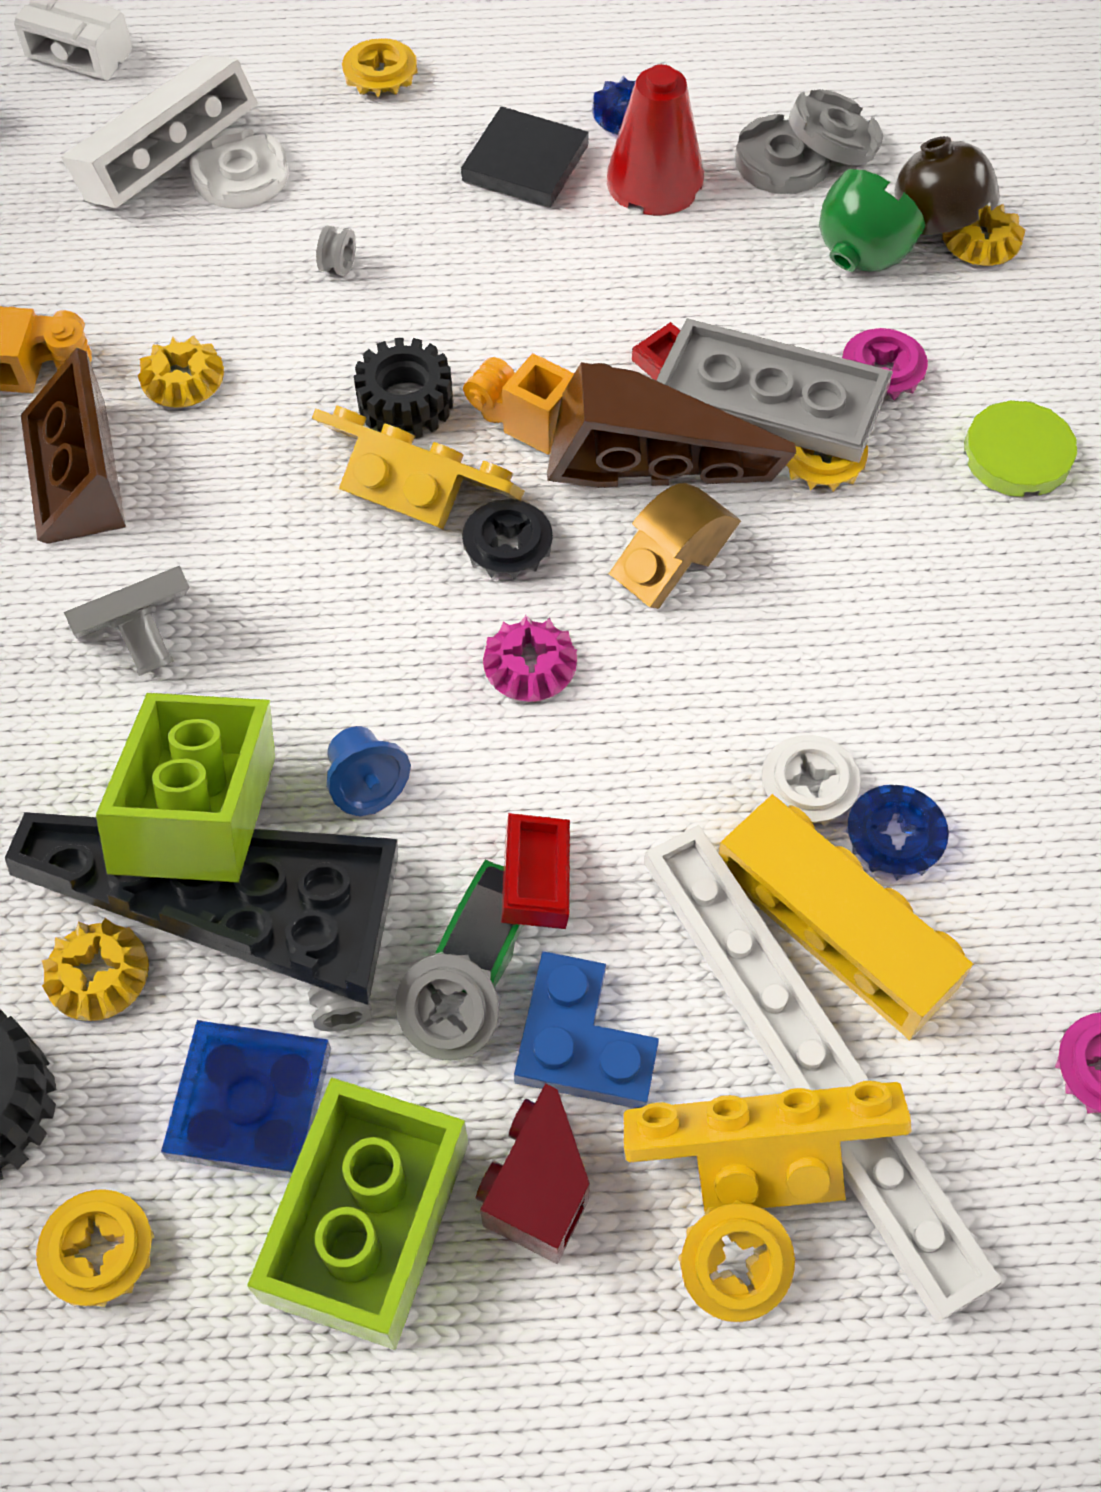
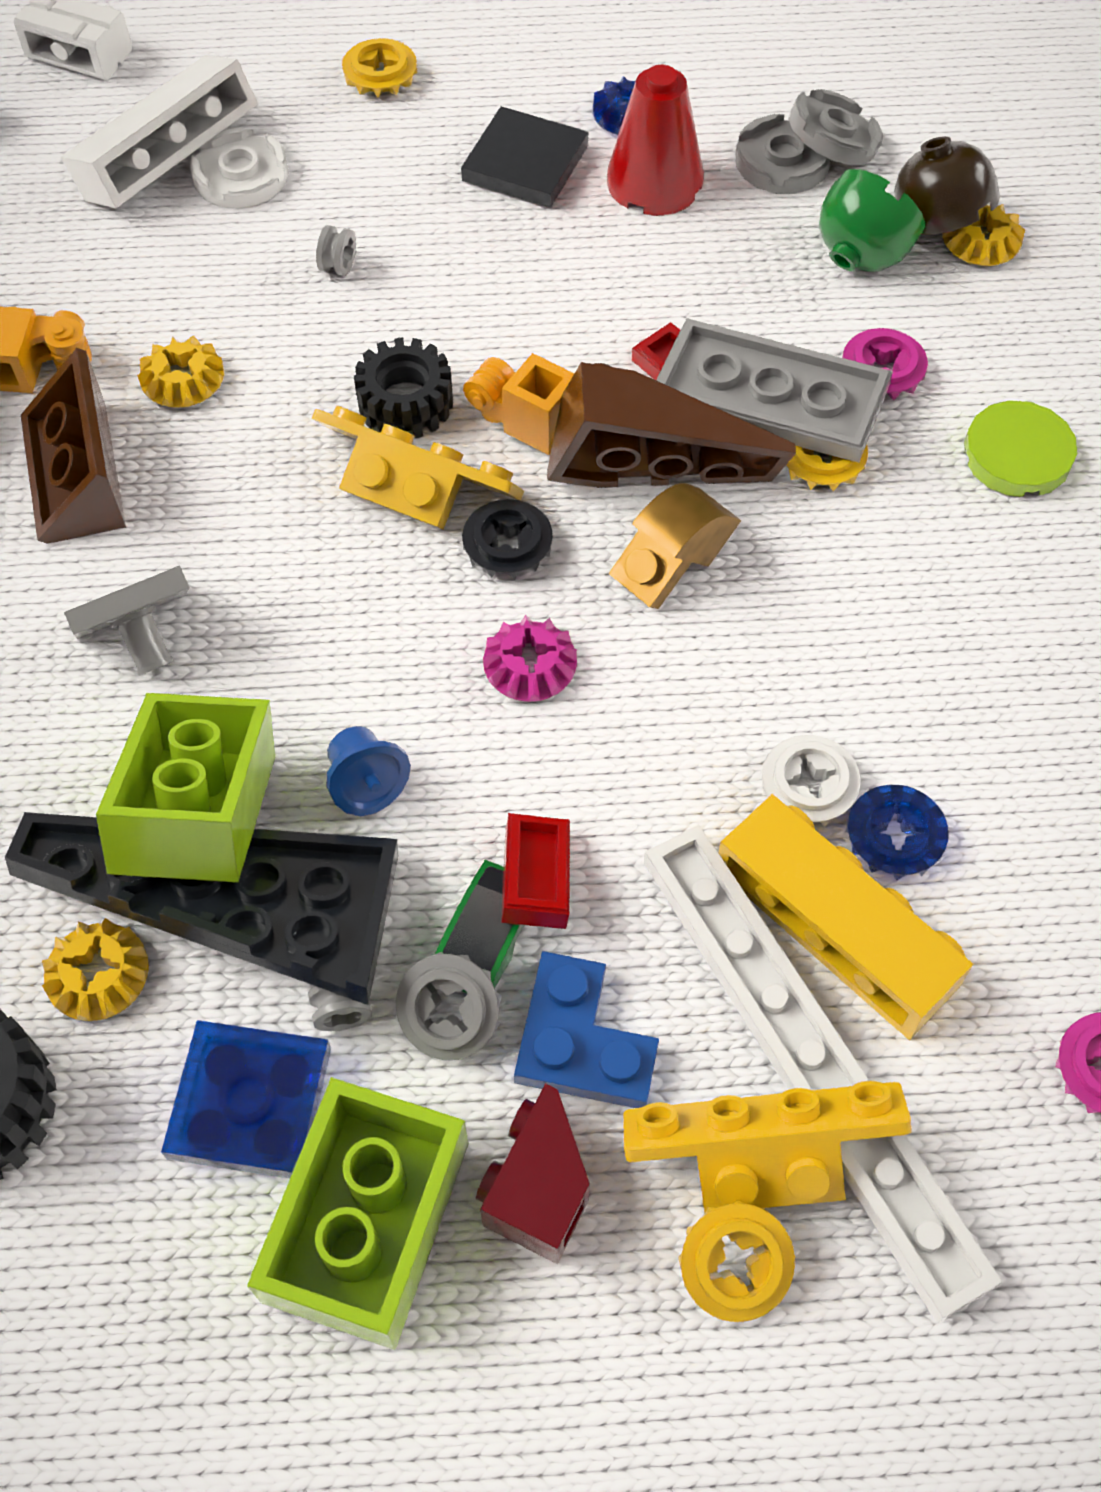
(71, 1230): yellow gear -> none

